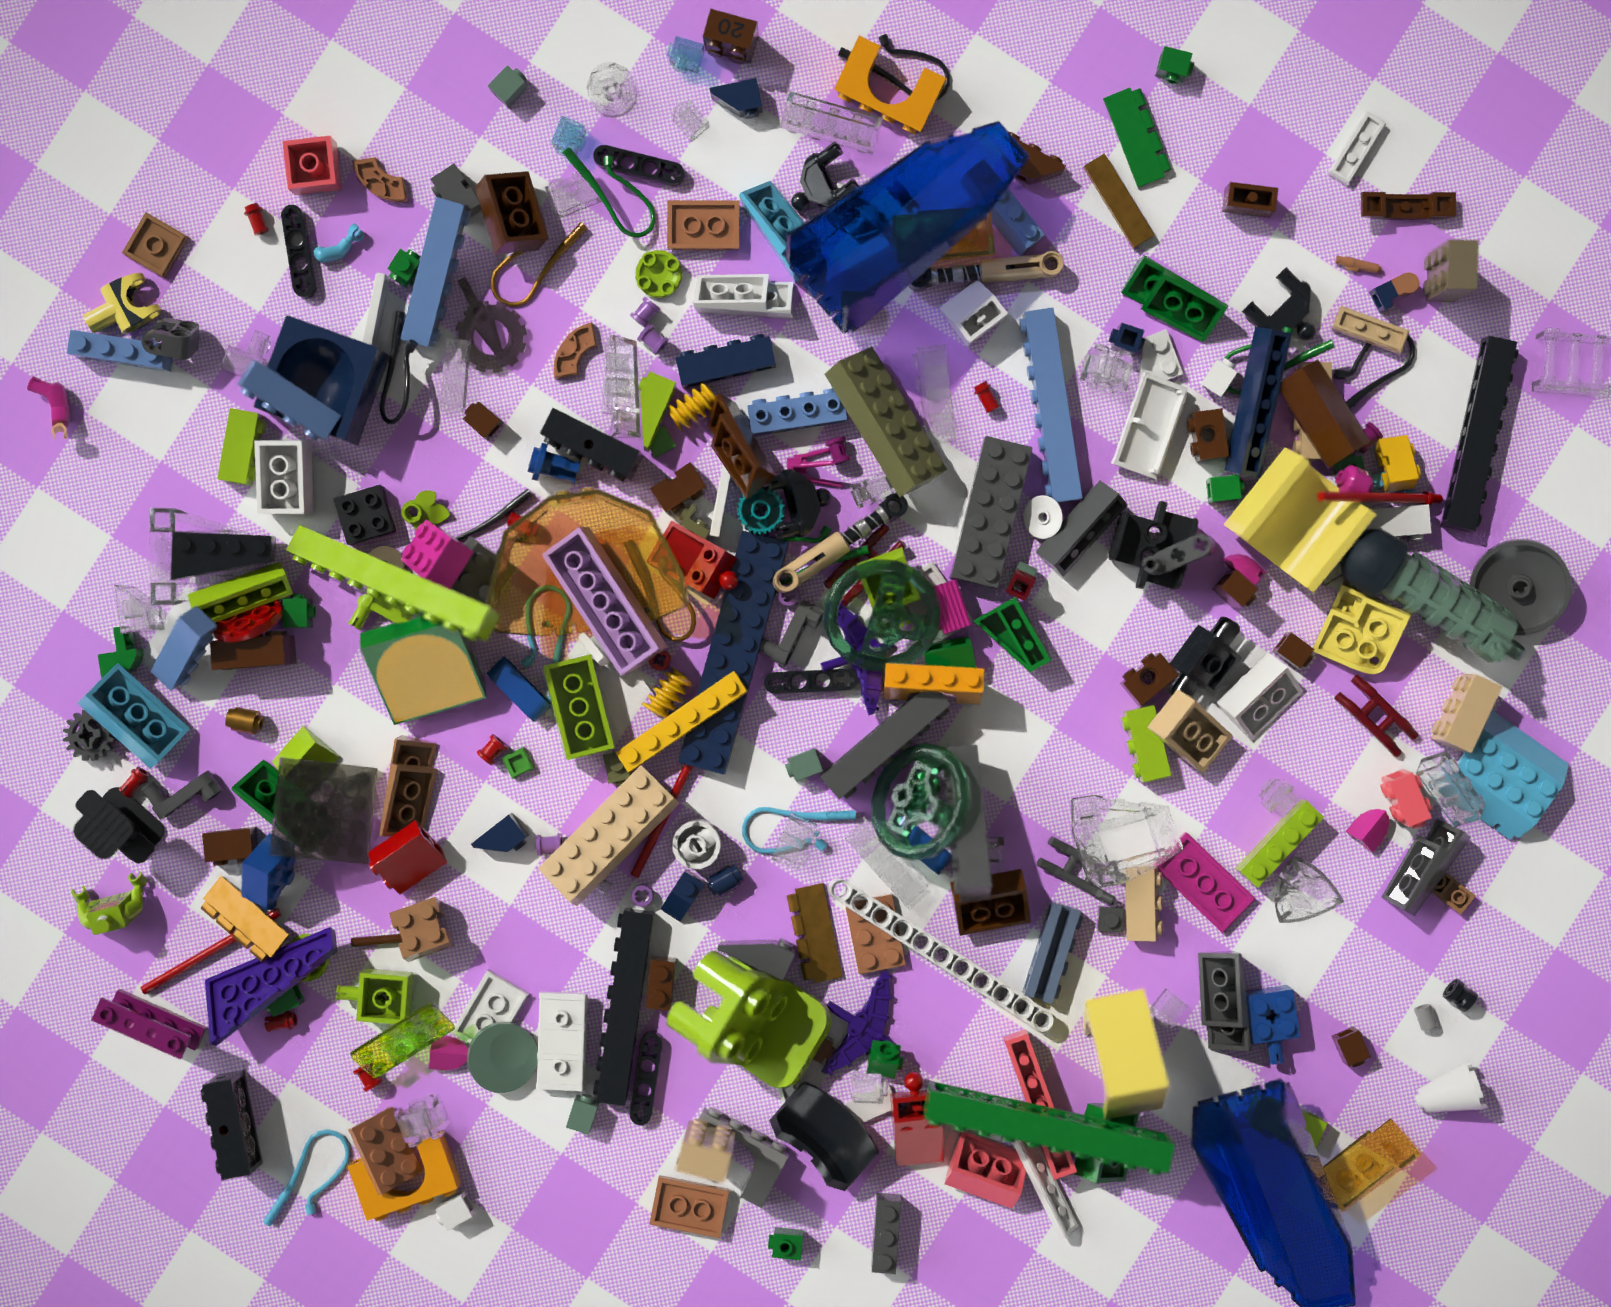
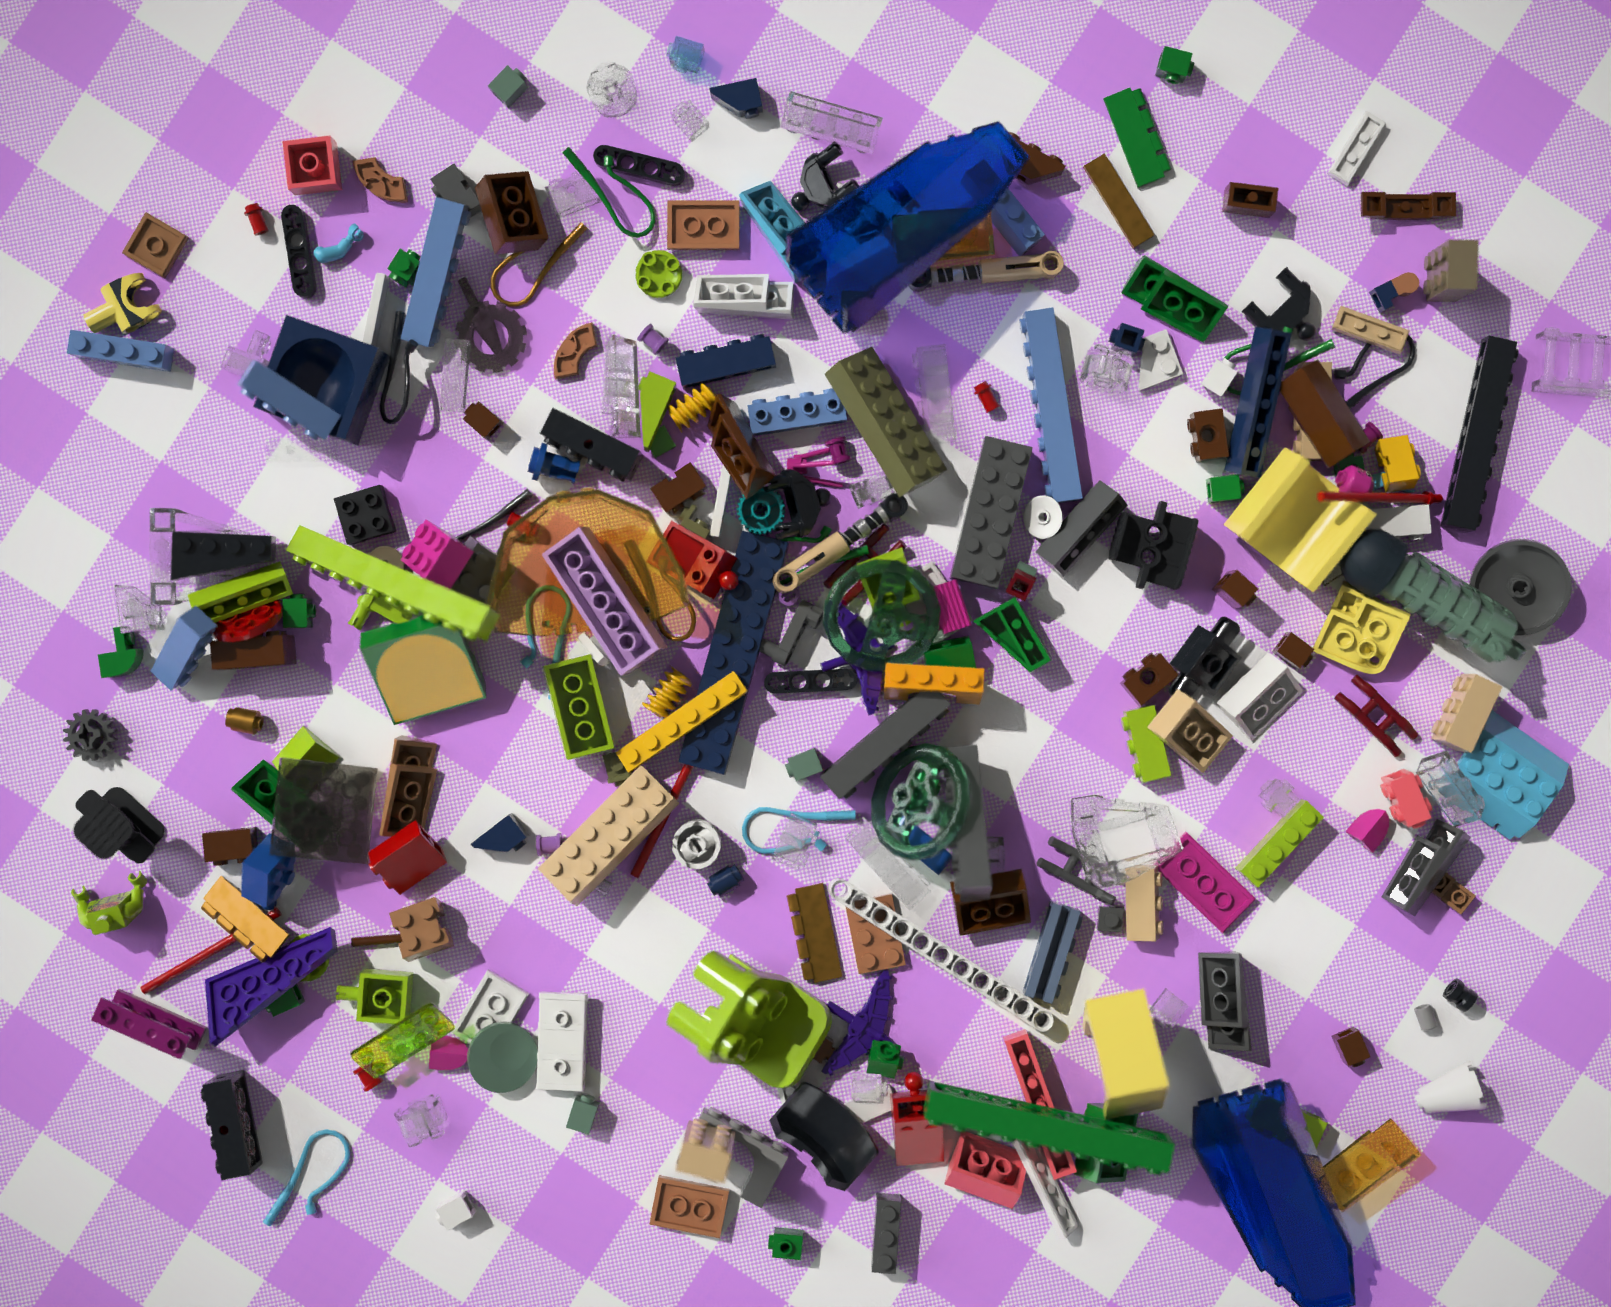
(58, 402): dark pink arm -> none
(134, 716): medium azure slope -> none
(135, 780): red pin -> none
(178, 343): dark grey piece -> none
(204, 785): dark grey beam -> none
(238, 450): lime brick -> none
(281, 1021): red pin -> none
(284, 476): white brick -> none
(384, 1151): nougat plate -> none
(427, 509): lime plate -> none
(439, 1179): light orange arch -> none
(492, 749): red bush -> none
(518, 762): bright green tile -> none
(519, 689): blue beam -> none
(569, 134): clear light blue brick -> none
(624, 1006): black brick -> none
(643, 902): medium lavender bush -> none
(645, 312): medium lavender bush -> none
(646, 1077): black beam -> none
(657, 666): red bush -> none
(661, 983): reddish brown brick -> none
(683, 895): dark blue slope -> none
(730, 36): reddish brown brick -> none
(766, 955): dark grey slope -> none
(855, 84): light orange arch -> none
(884, 41): black piece -> none
(973, 312): white slope -> none
(1150, 426): white container -> none
(1167, 563): dark grey beam -> none
(1245, 565): dark pink brick -> none
(1282, 1023): blue brick -> none
(1304, 892): clear brick -> none
(1357, 265): nougat piece -> none

